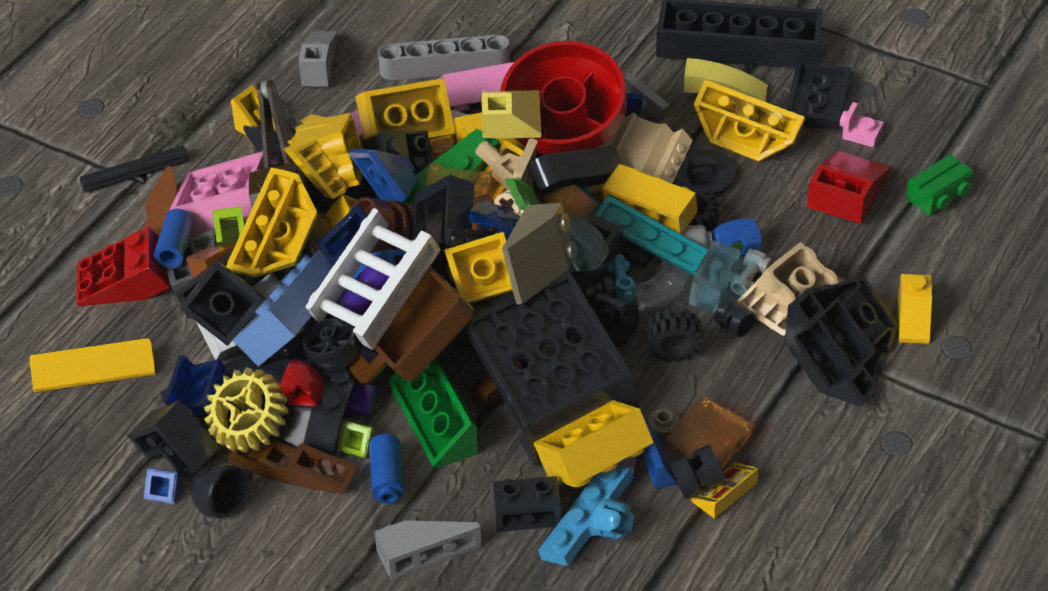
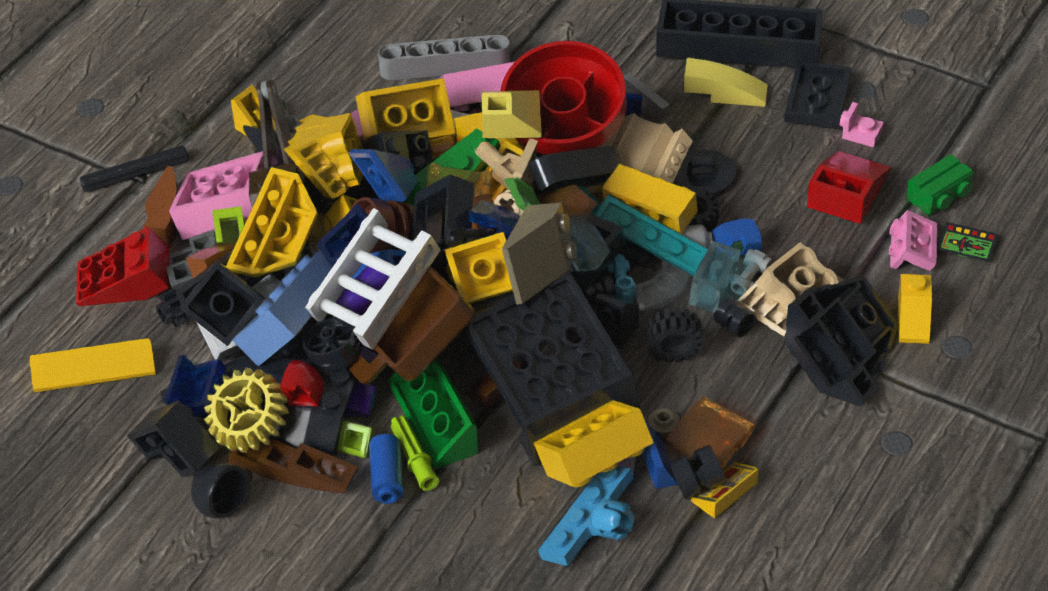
(162, 485): blue slope -> none
(169, 309): none -> black gear
(173, 238): blue brick -> none
(317, 58): light grey slope -> none
(418, 461): none -> lime axle
(419, 544): light grey slope -> none
(526, 503): black brick -> none
(745, 123): yellow wedge -> none
(913, 241): none -> bright pink bracket
(968, 242): none -> piece

